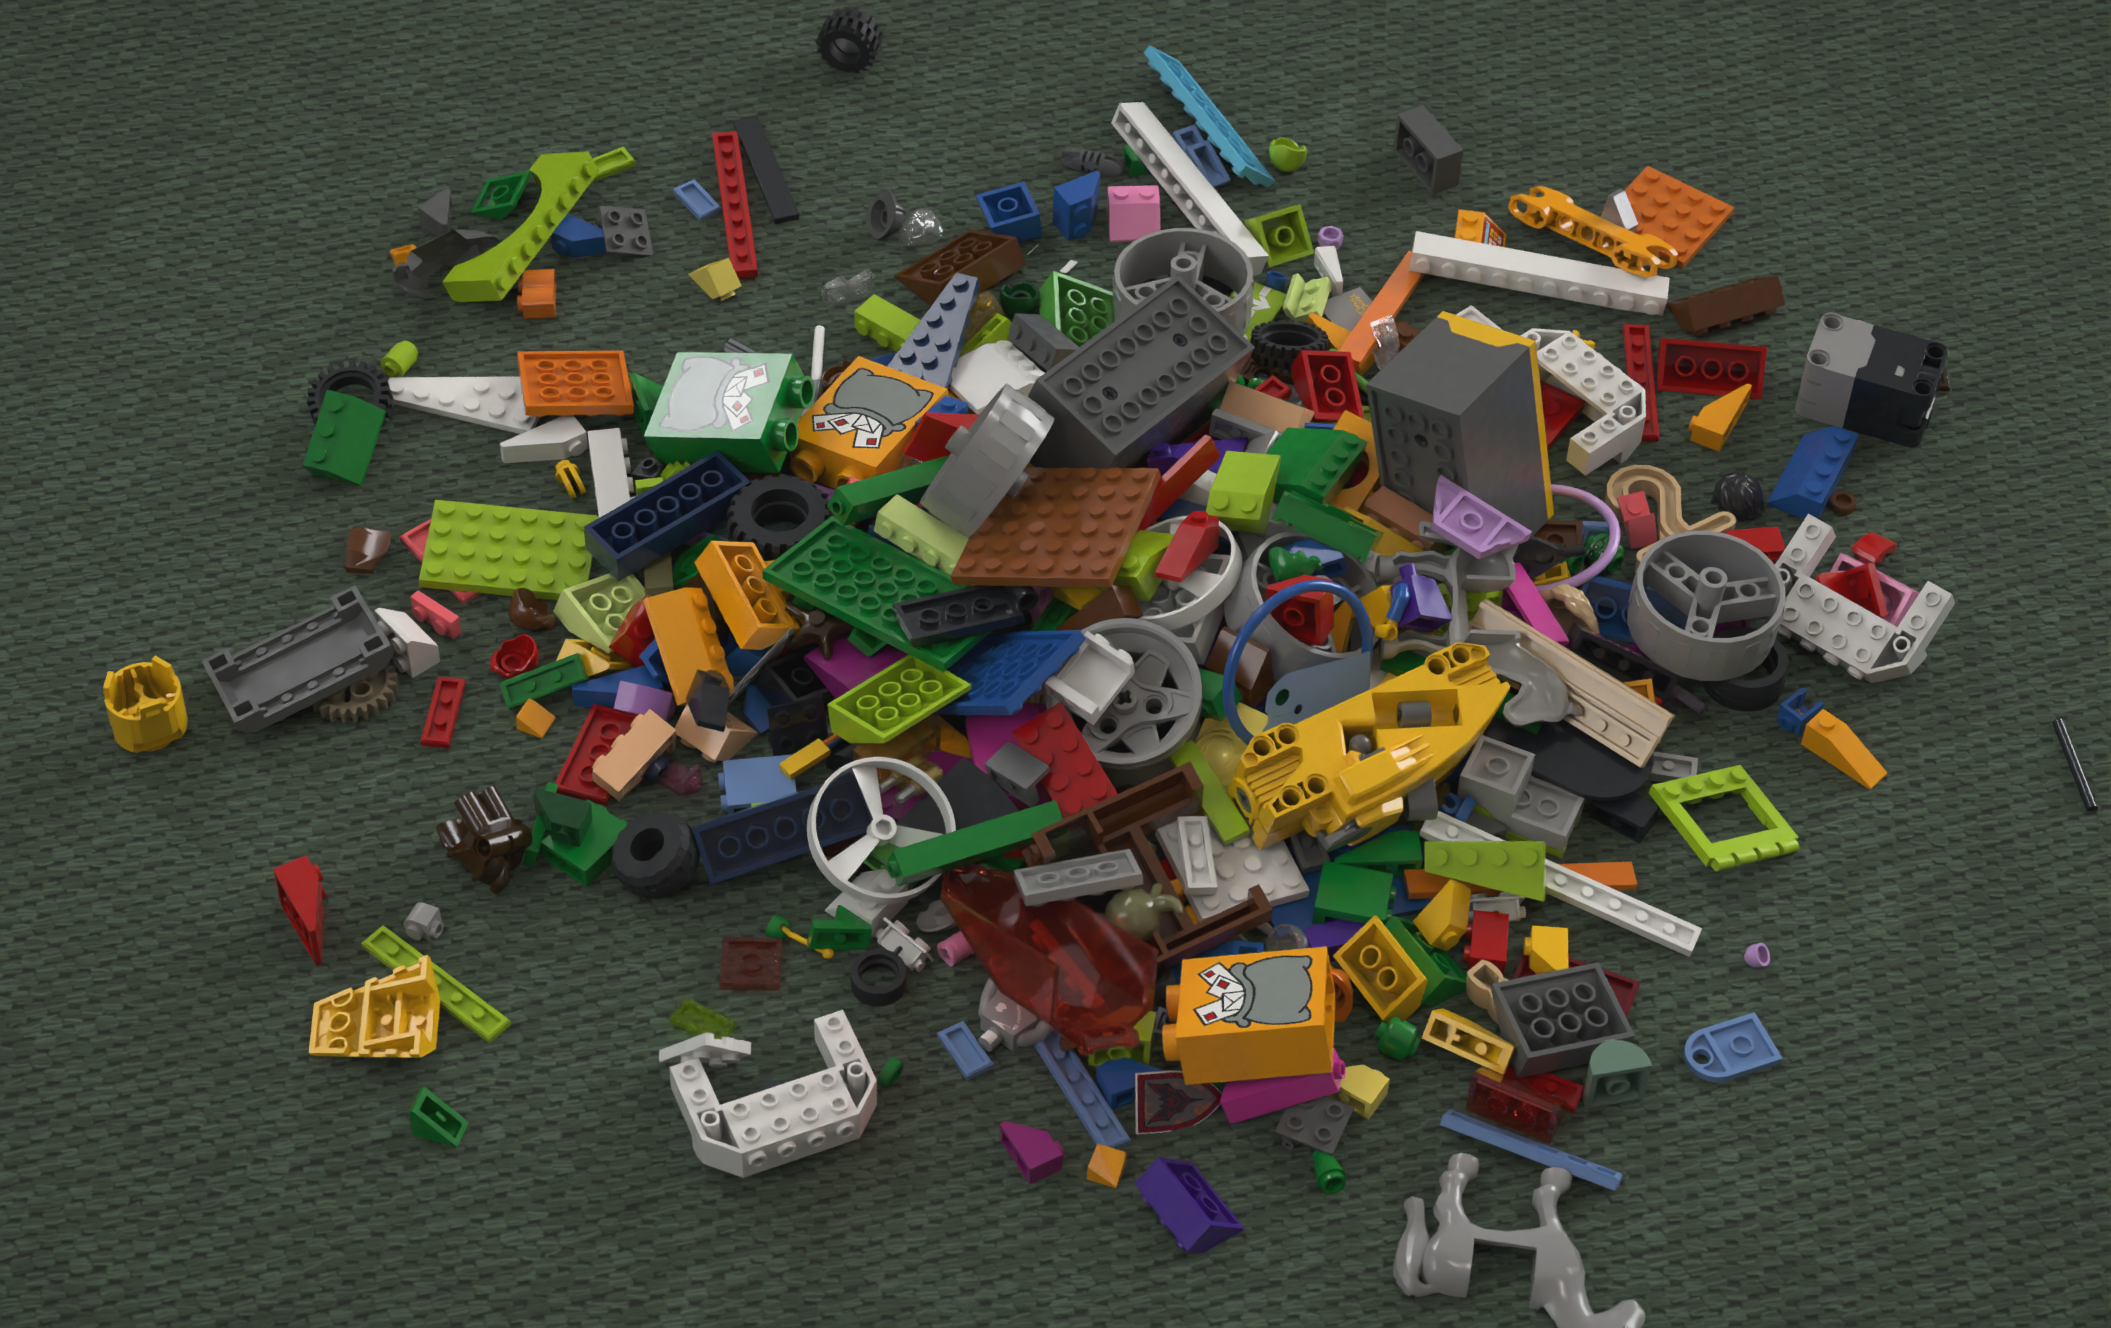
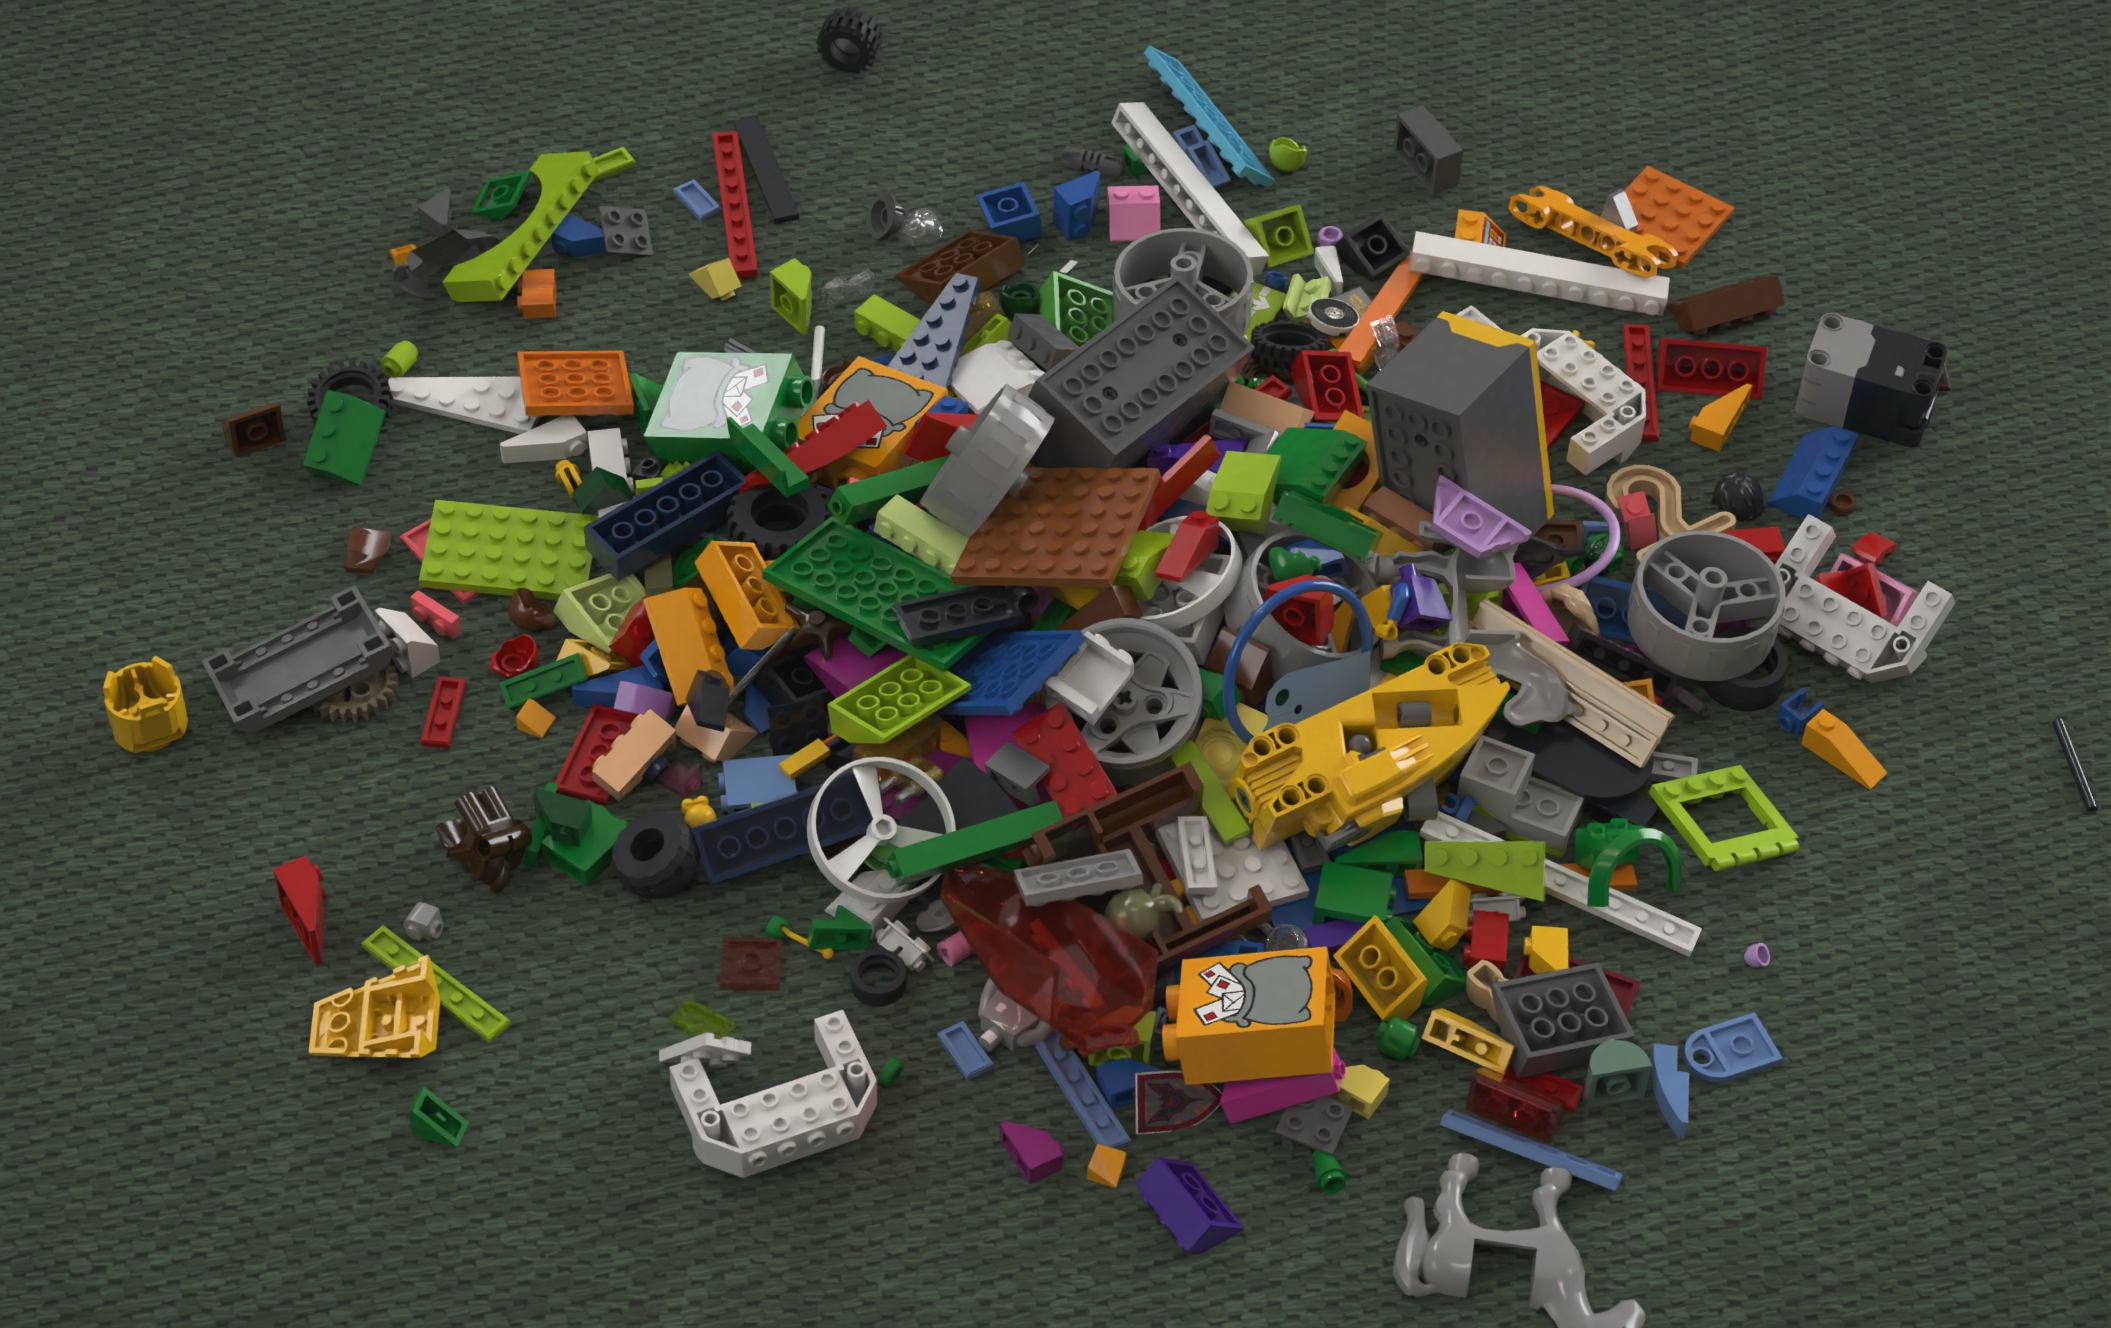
(254, 429): none -> reddish brown slope
(601, 491): none -> dark green slope
(697, 811): none -> yellow piece
(767, 458): none -> green panel
(792, 293): none -> lime slope
(827, 443): none -> red wedge
(1332, 316): none -> tile
(1372, 247): none -> black slope
(1617, 843): none -> green piece
(1670, 1087): none -> medium blue slope

